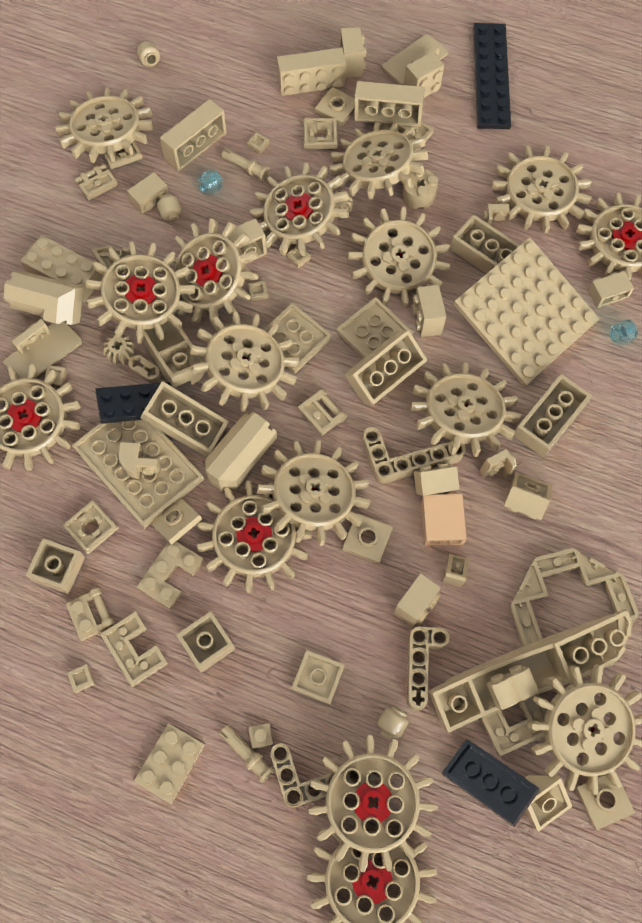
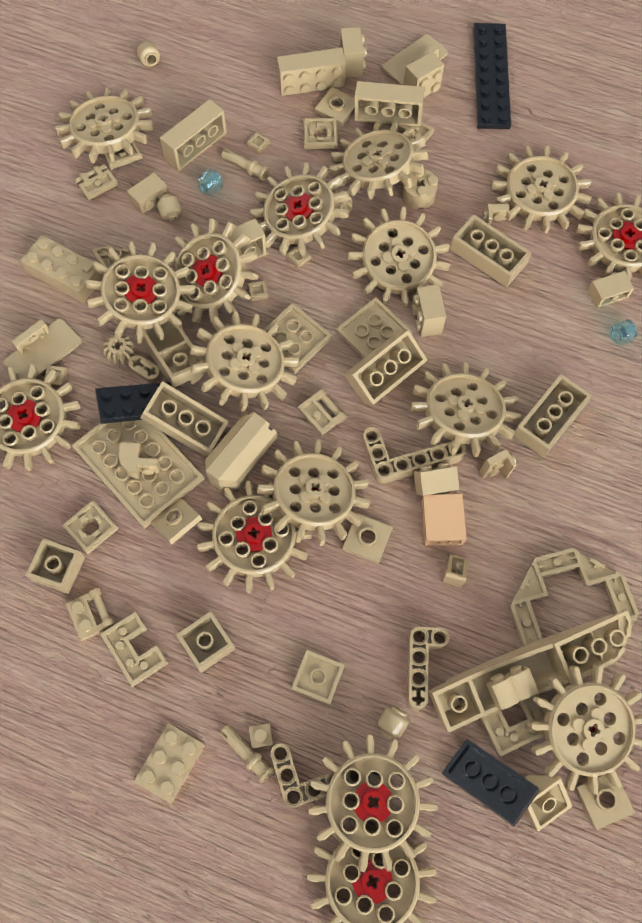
(44, 297): tan brick -> none
(81, 678): tan plate -> none
(155, 580): tan plate -> none
(416, 601): tan brick -> none
(526, 311): tan plate -> none
(528, 496): tan slope -> none

